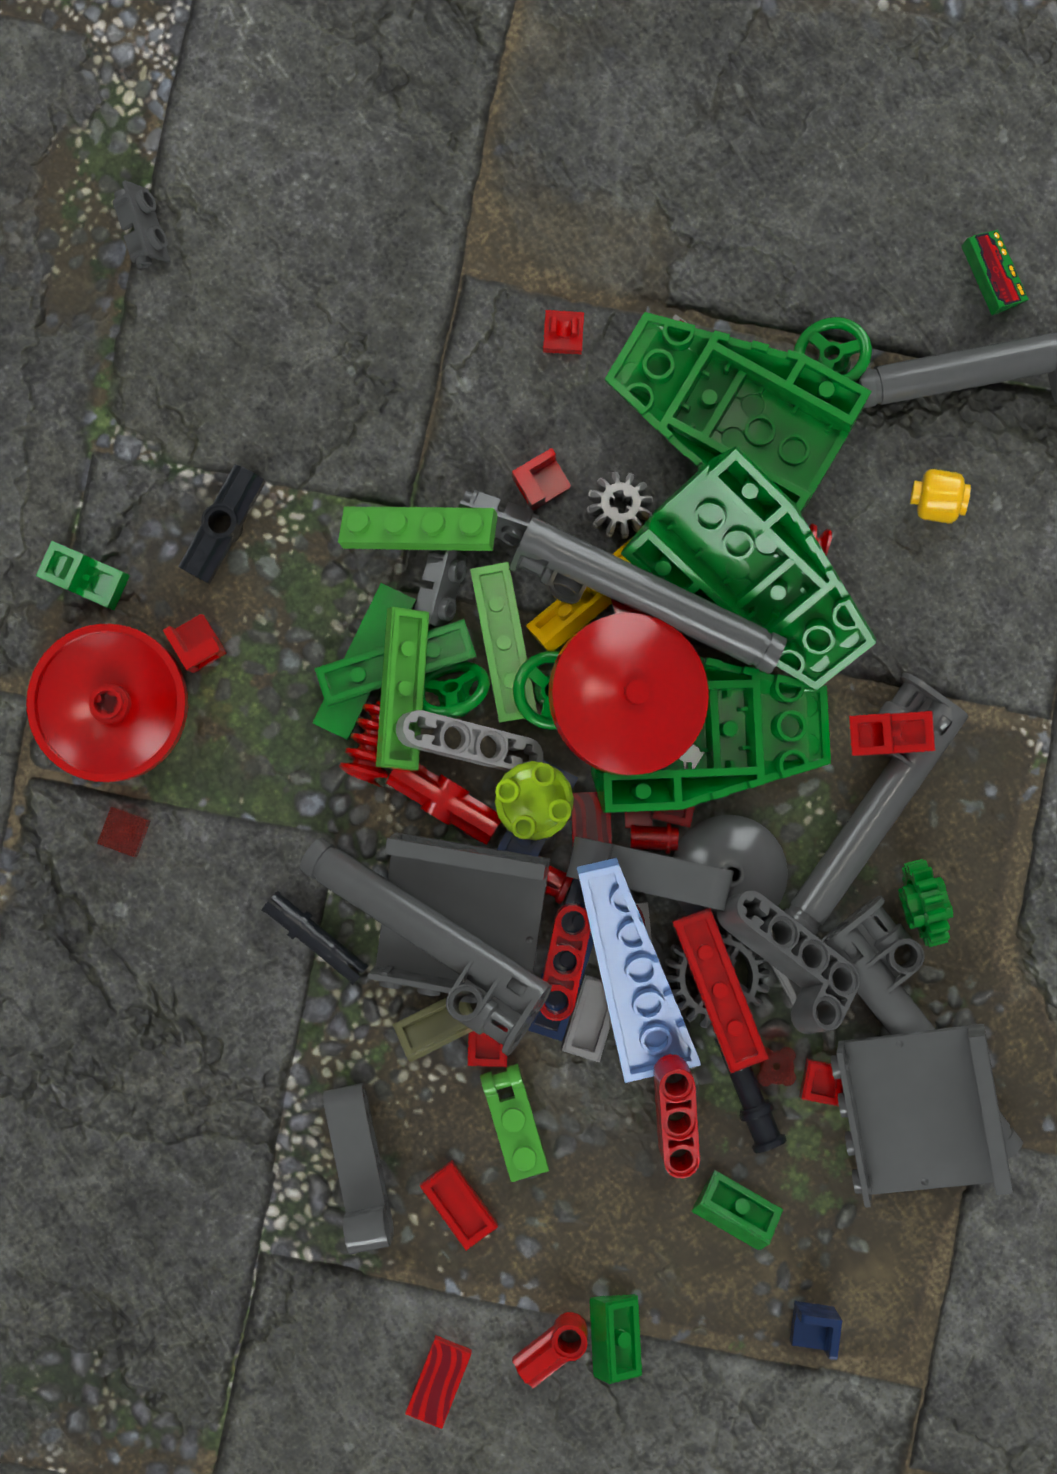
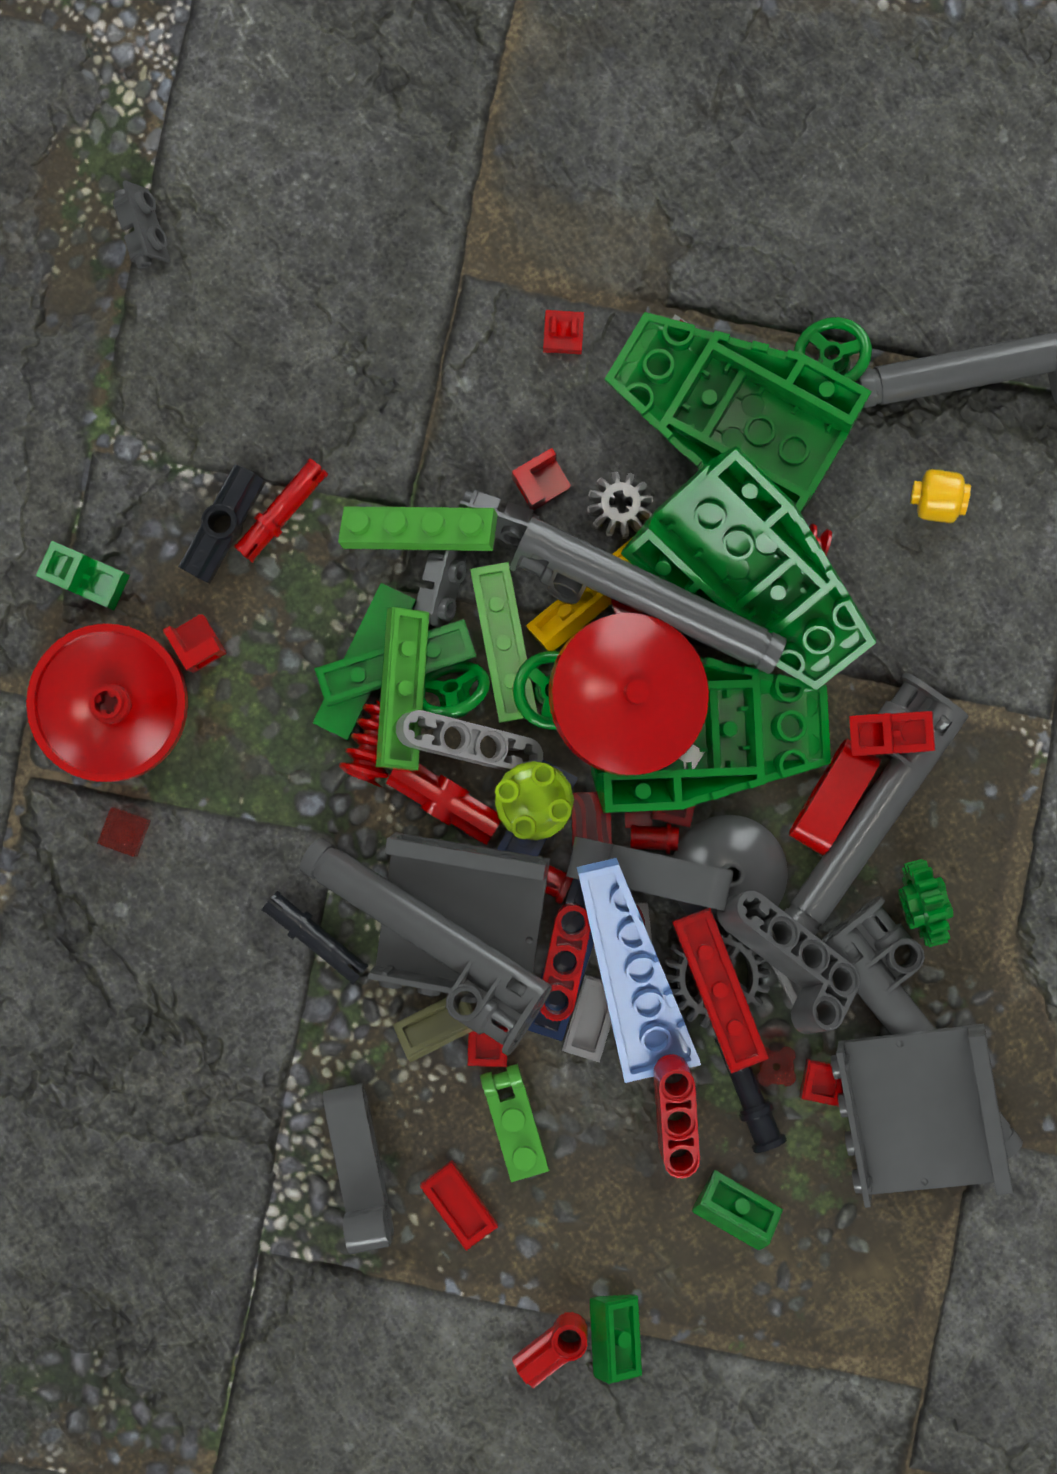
(280, 510): none -> red pin
(438, 1382): tile -> none
(816, 1328): dark blue panel -> none
(833, 798): none -> red beam
(994, 271): slope -> none

